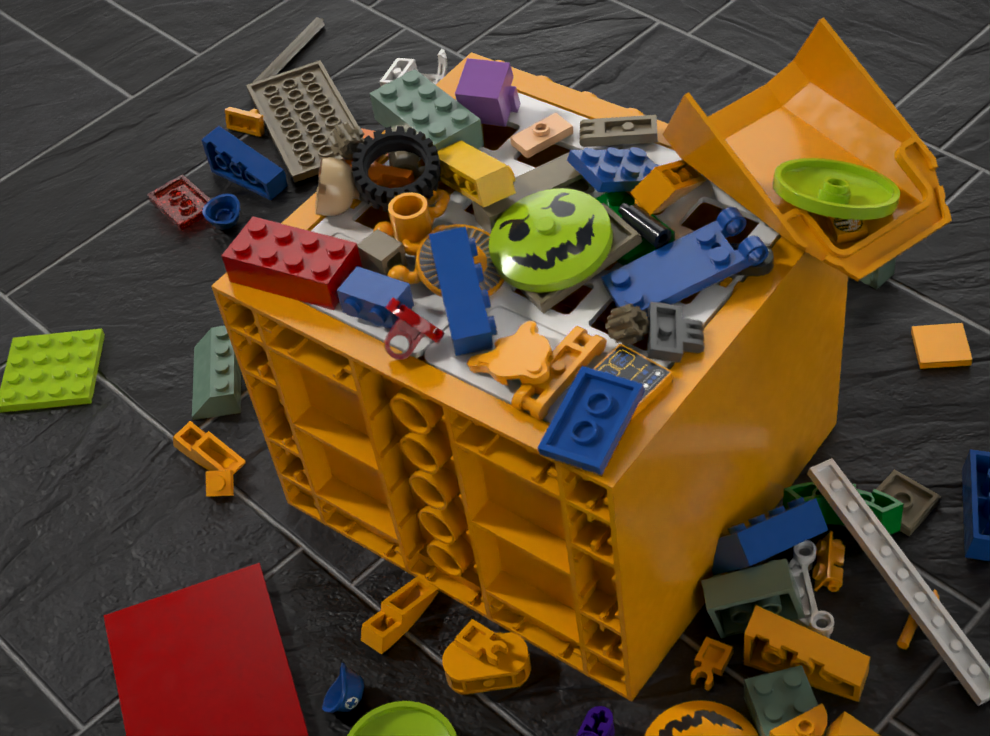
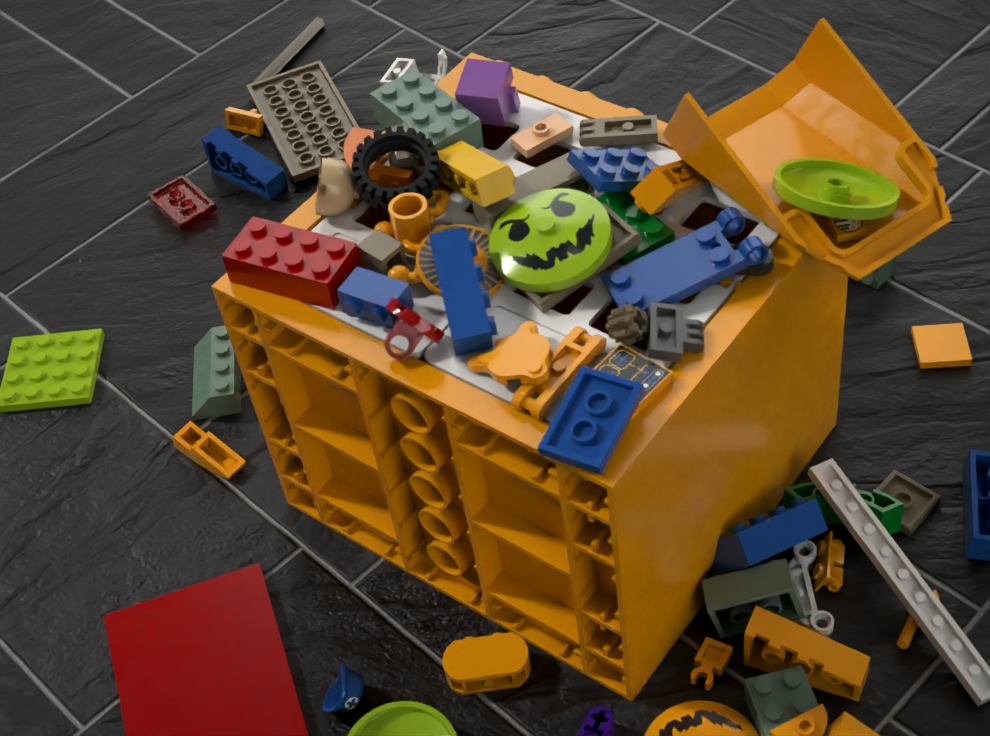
(219, 483): light orange plate -> none
(222, 211): blue helmet -> none
(345, 139): dark tan gear -> none
(398, 614): light orange slope -> none
(478, 640): light orange plate -> none
(645, 225): black cylinder -> none

